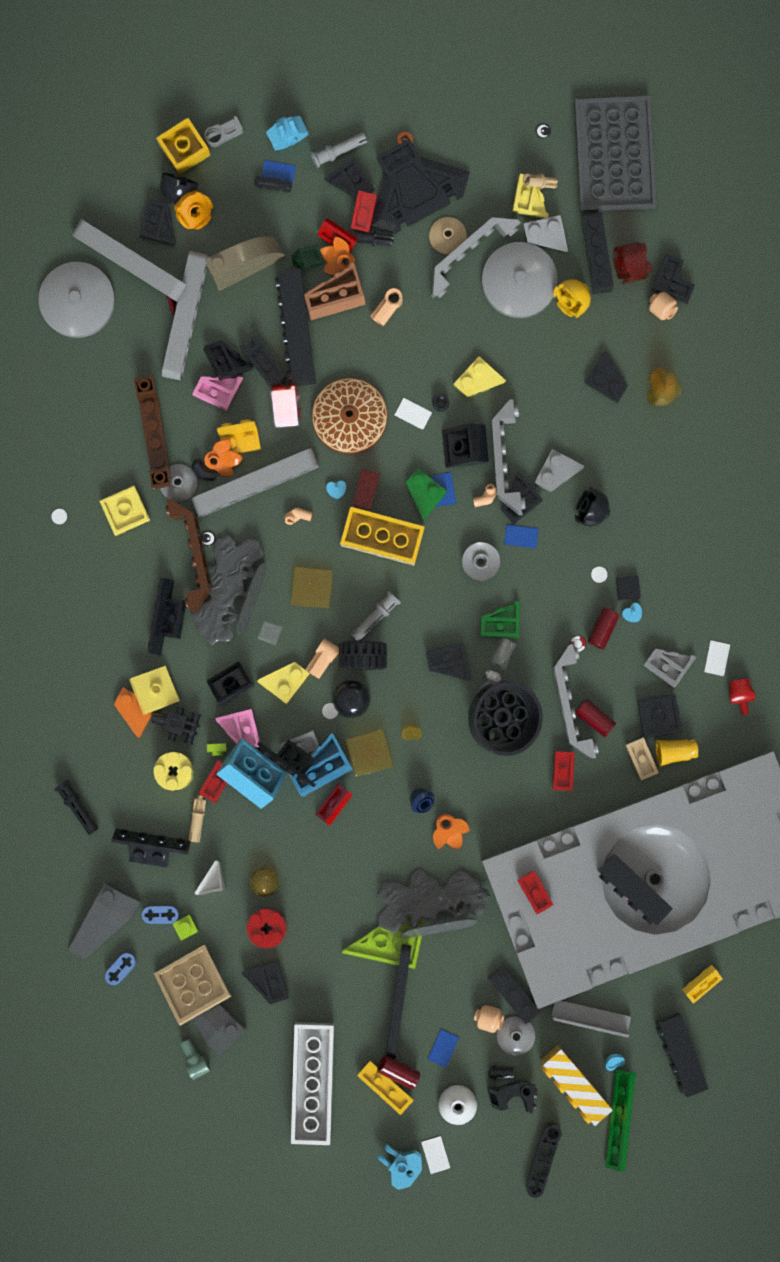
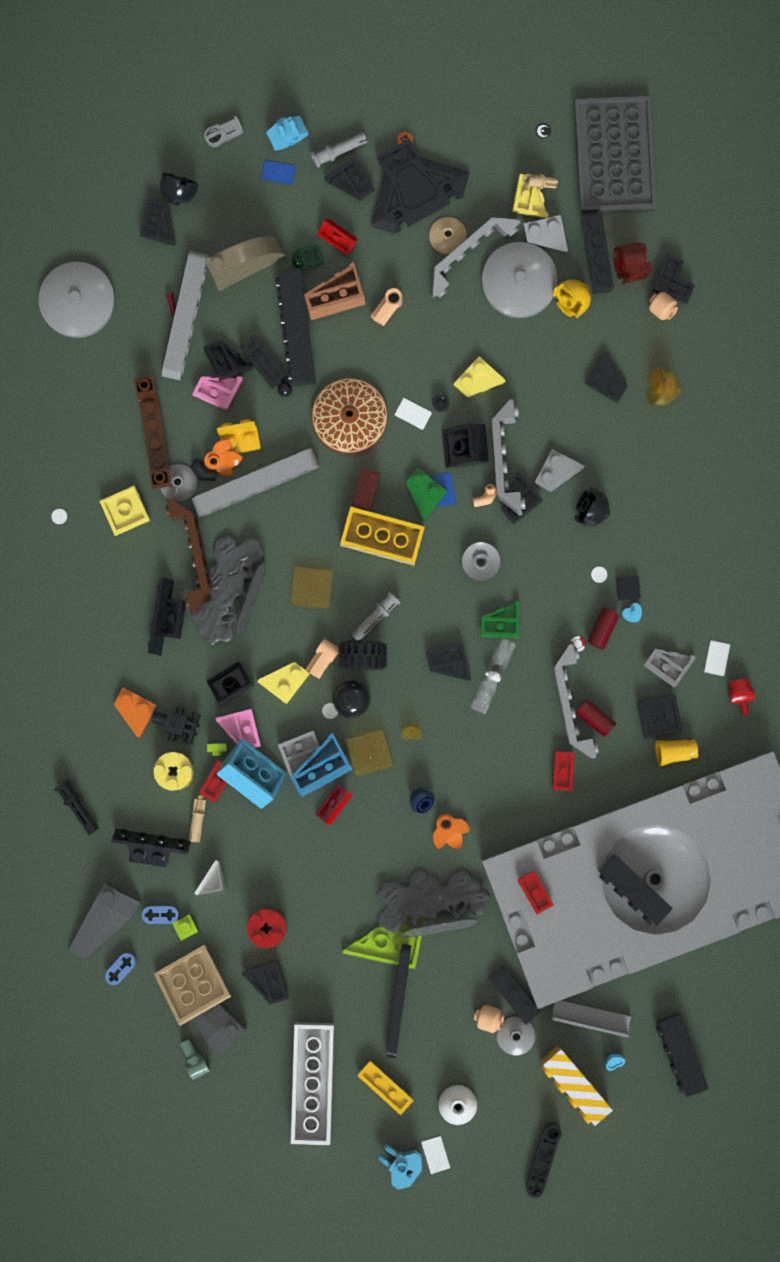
(129, 260): light grey beam -> none
(154, 690): light yellow plate -> none
(183, 146): yellow brick -> none
(185, 205): light orange plate -> none
(208, 538): black sticker -> none
(263, 882): clear yellow hair -> none
(270, 633): clear tile -> none
(273, 184): black axle -> none
(285, 405): brick -> none
(294, 759): black bracket -> none
(296, 514): light nougat arm -> none
(335, 255): orange plate -> none
(336, 490): medium azure piece -> none
(364, 211): red plate -> none
(375, 238): black axle -> none
(398, 1072): dark red pin -> none
(443, 1048): blue sticker -> none
(500, 1073): black pin -> none
(502, 1094): black tile -> none
(521, 536): blue sticker -> none
(525, 726): black wheel -> none
(620, 1120): green plate -> none
(642, 759): tan plate -> none
(702, 984): yellow plate -> none

